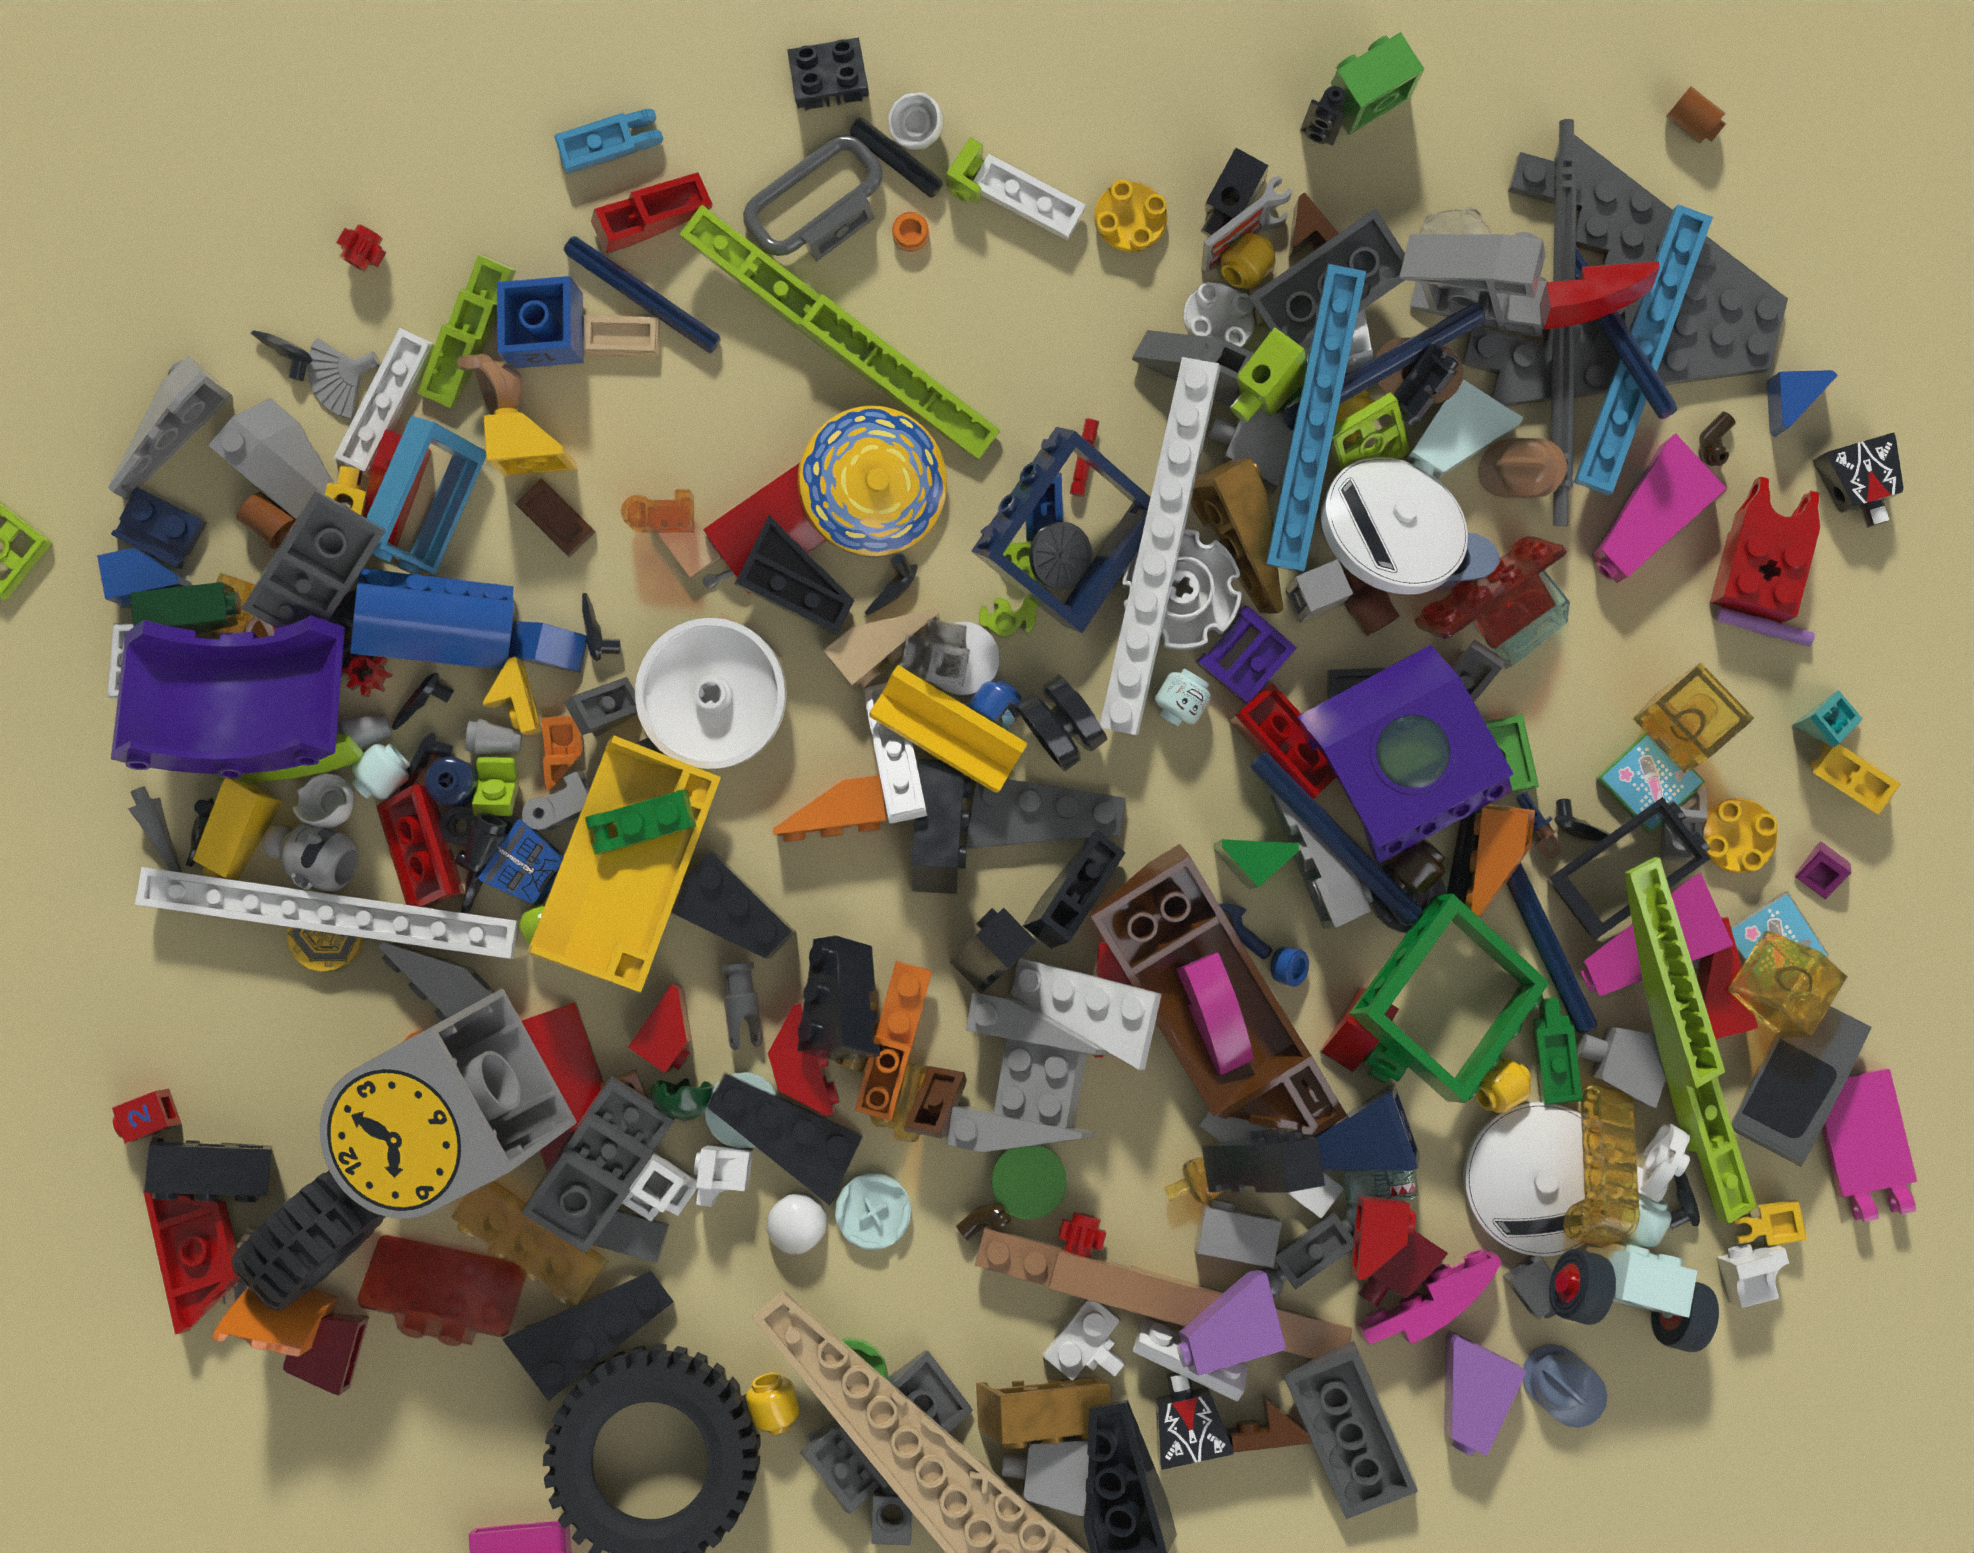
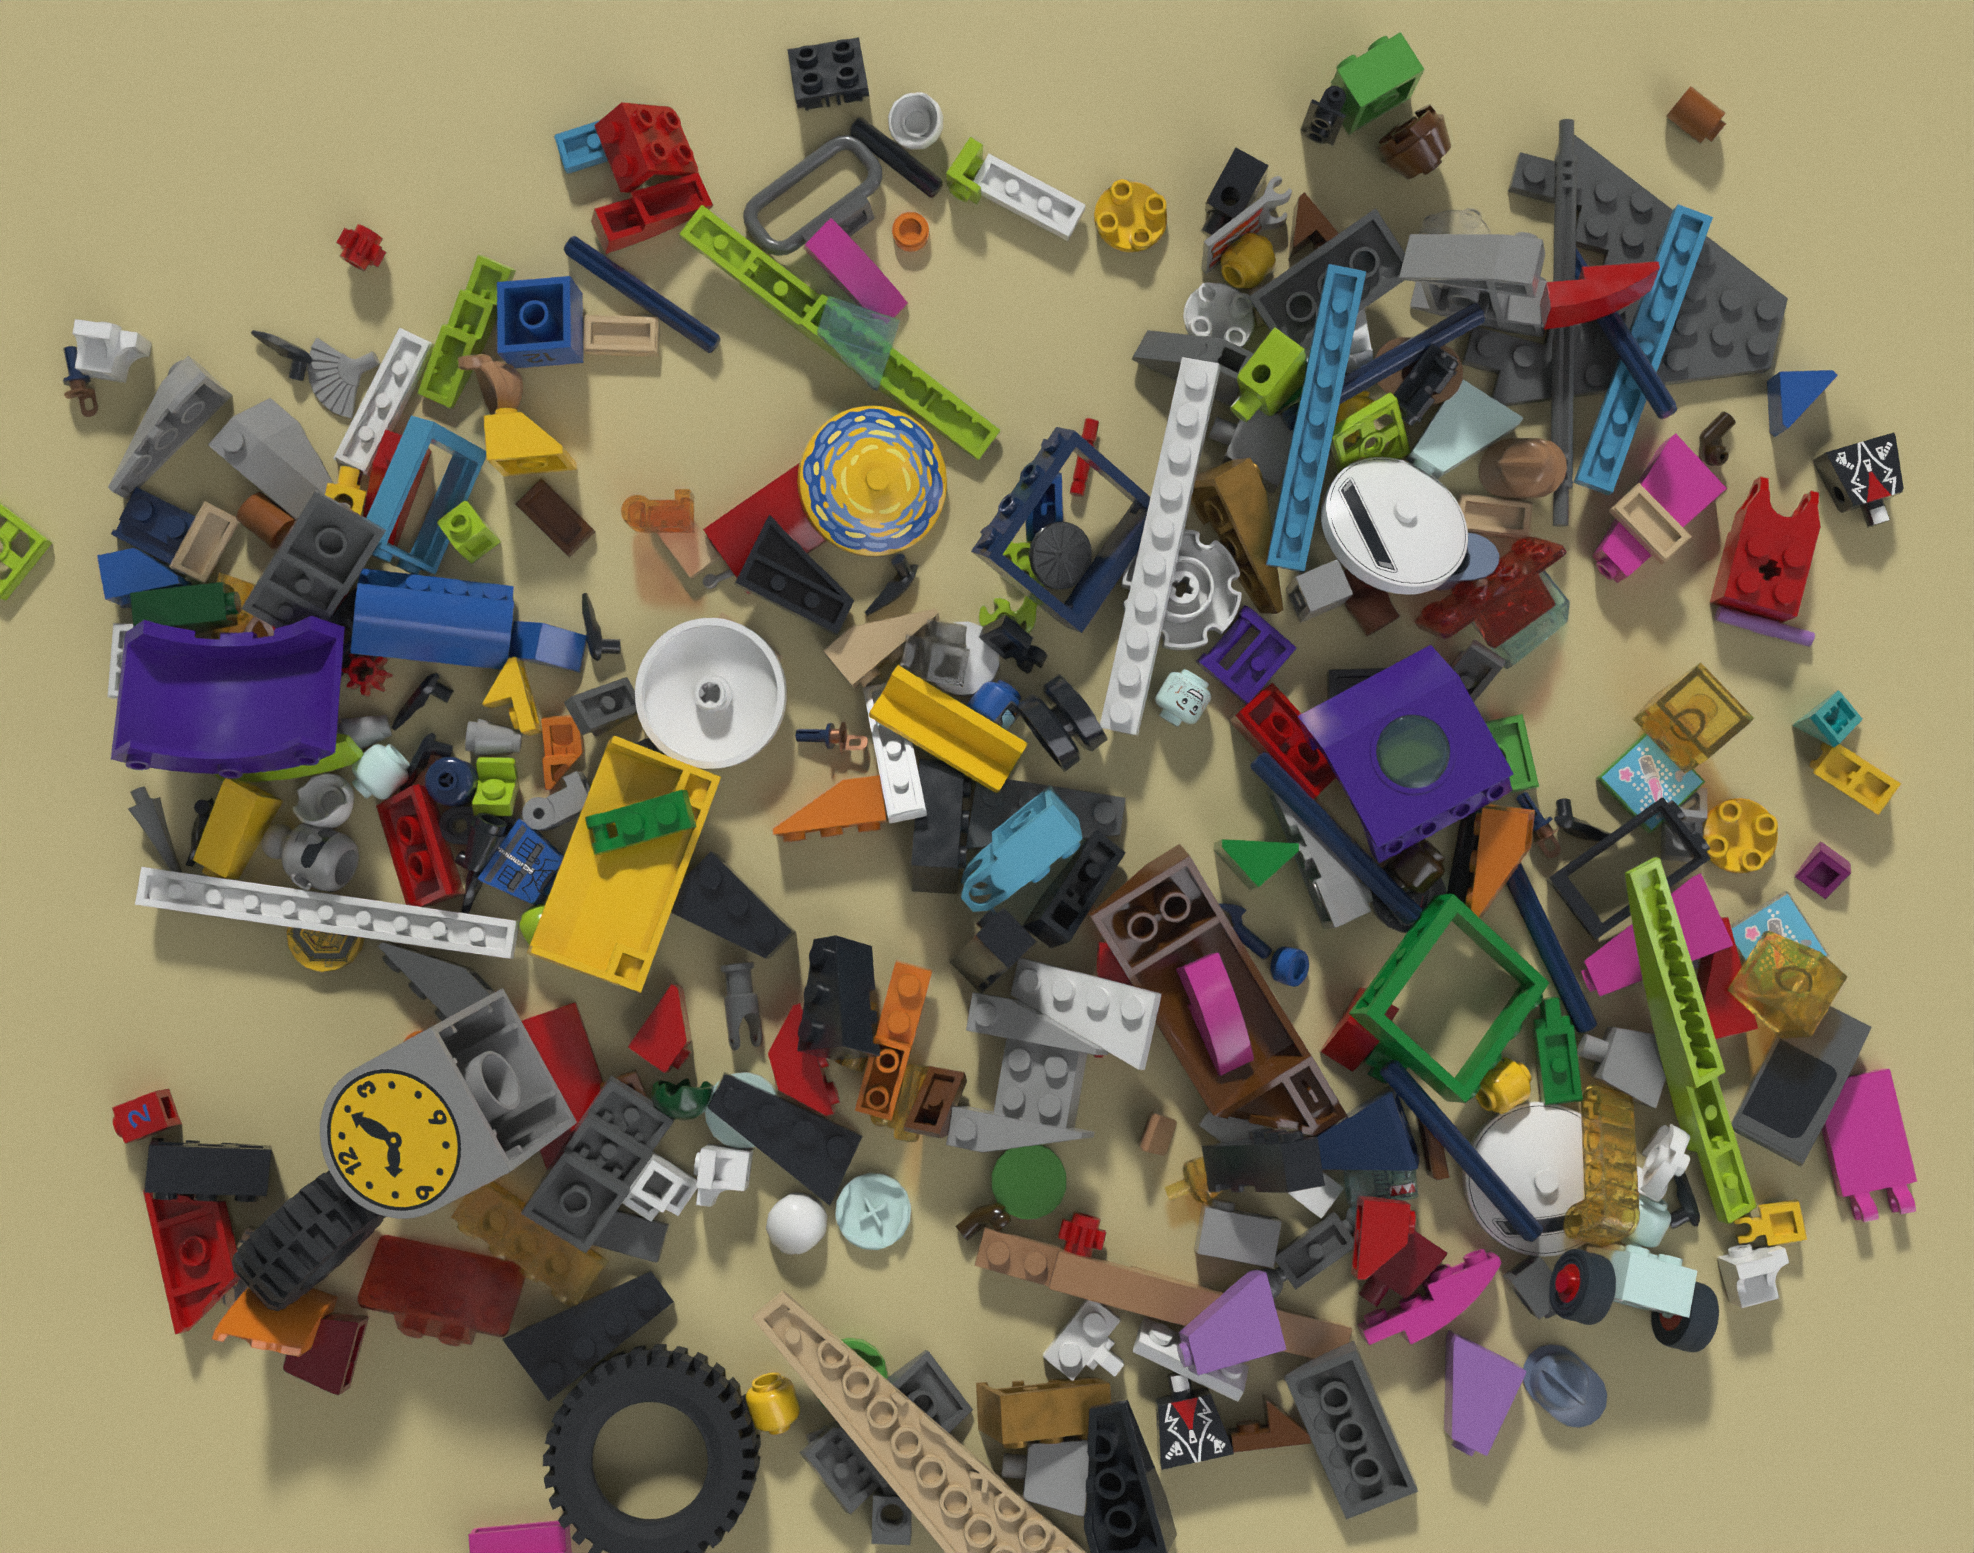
(78, 382): none -> piece
(107, 350): none -> white brick
(204, 543): none -> tan tile
(468, 532): none -> lime bracket
(643, 143): none -> red bracket
(831, 737): none -> piece
(854, 270): none -> dark pink slope
(859, 337): none -> clear light blue wing
(1010, 640): none -> black plate
(1022, 850): none -> medium azure brick
(1157, 1134): none -> medium nougat slope
(1416, 144): none -> reddish brown cone
(1433, 1153): none -> reddish brown tile
(1461, 1150): none -> dark blue axle
(1496, 516): none -> tan tile
(1650, 524): none -> tan tile

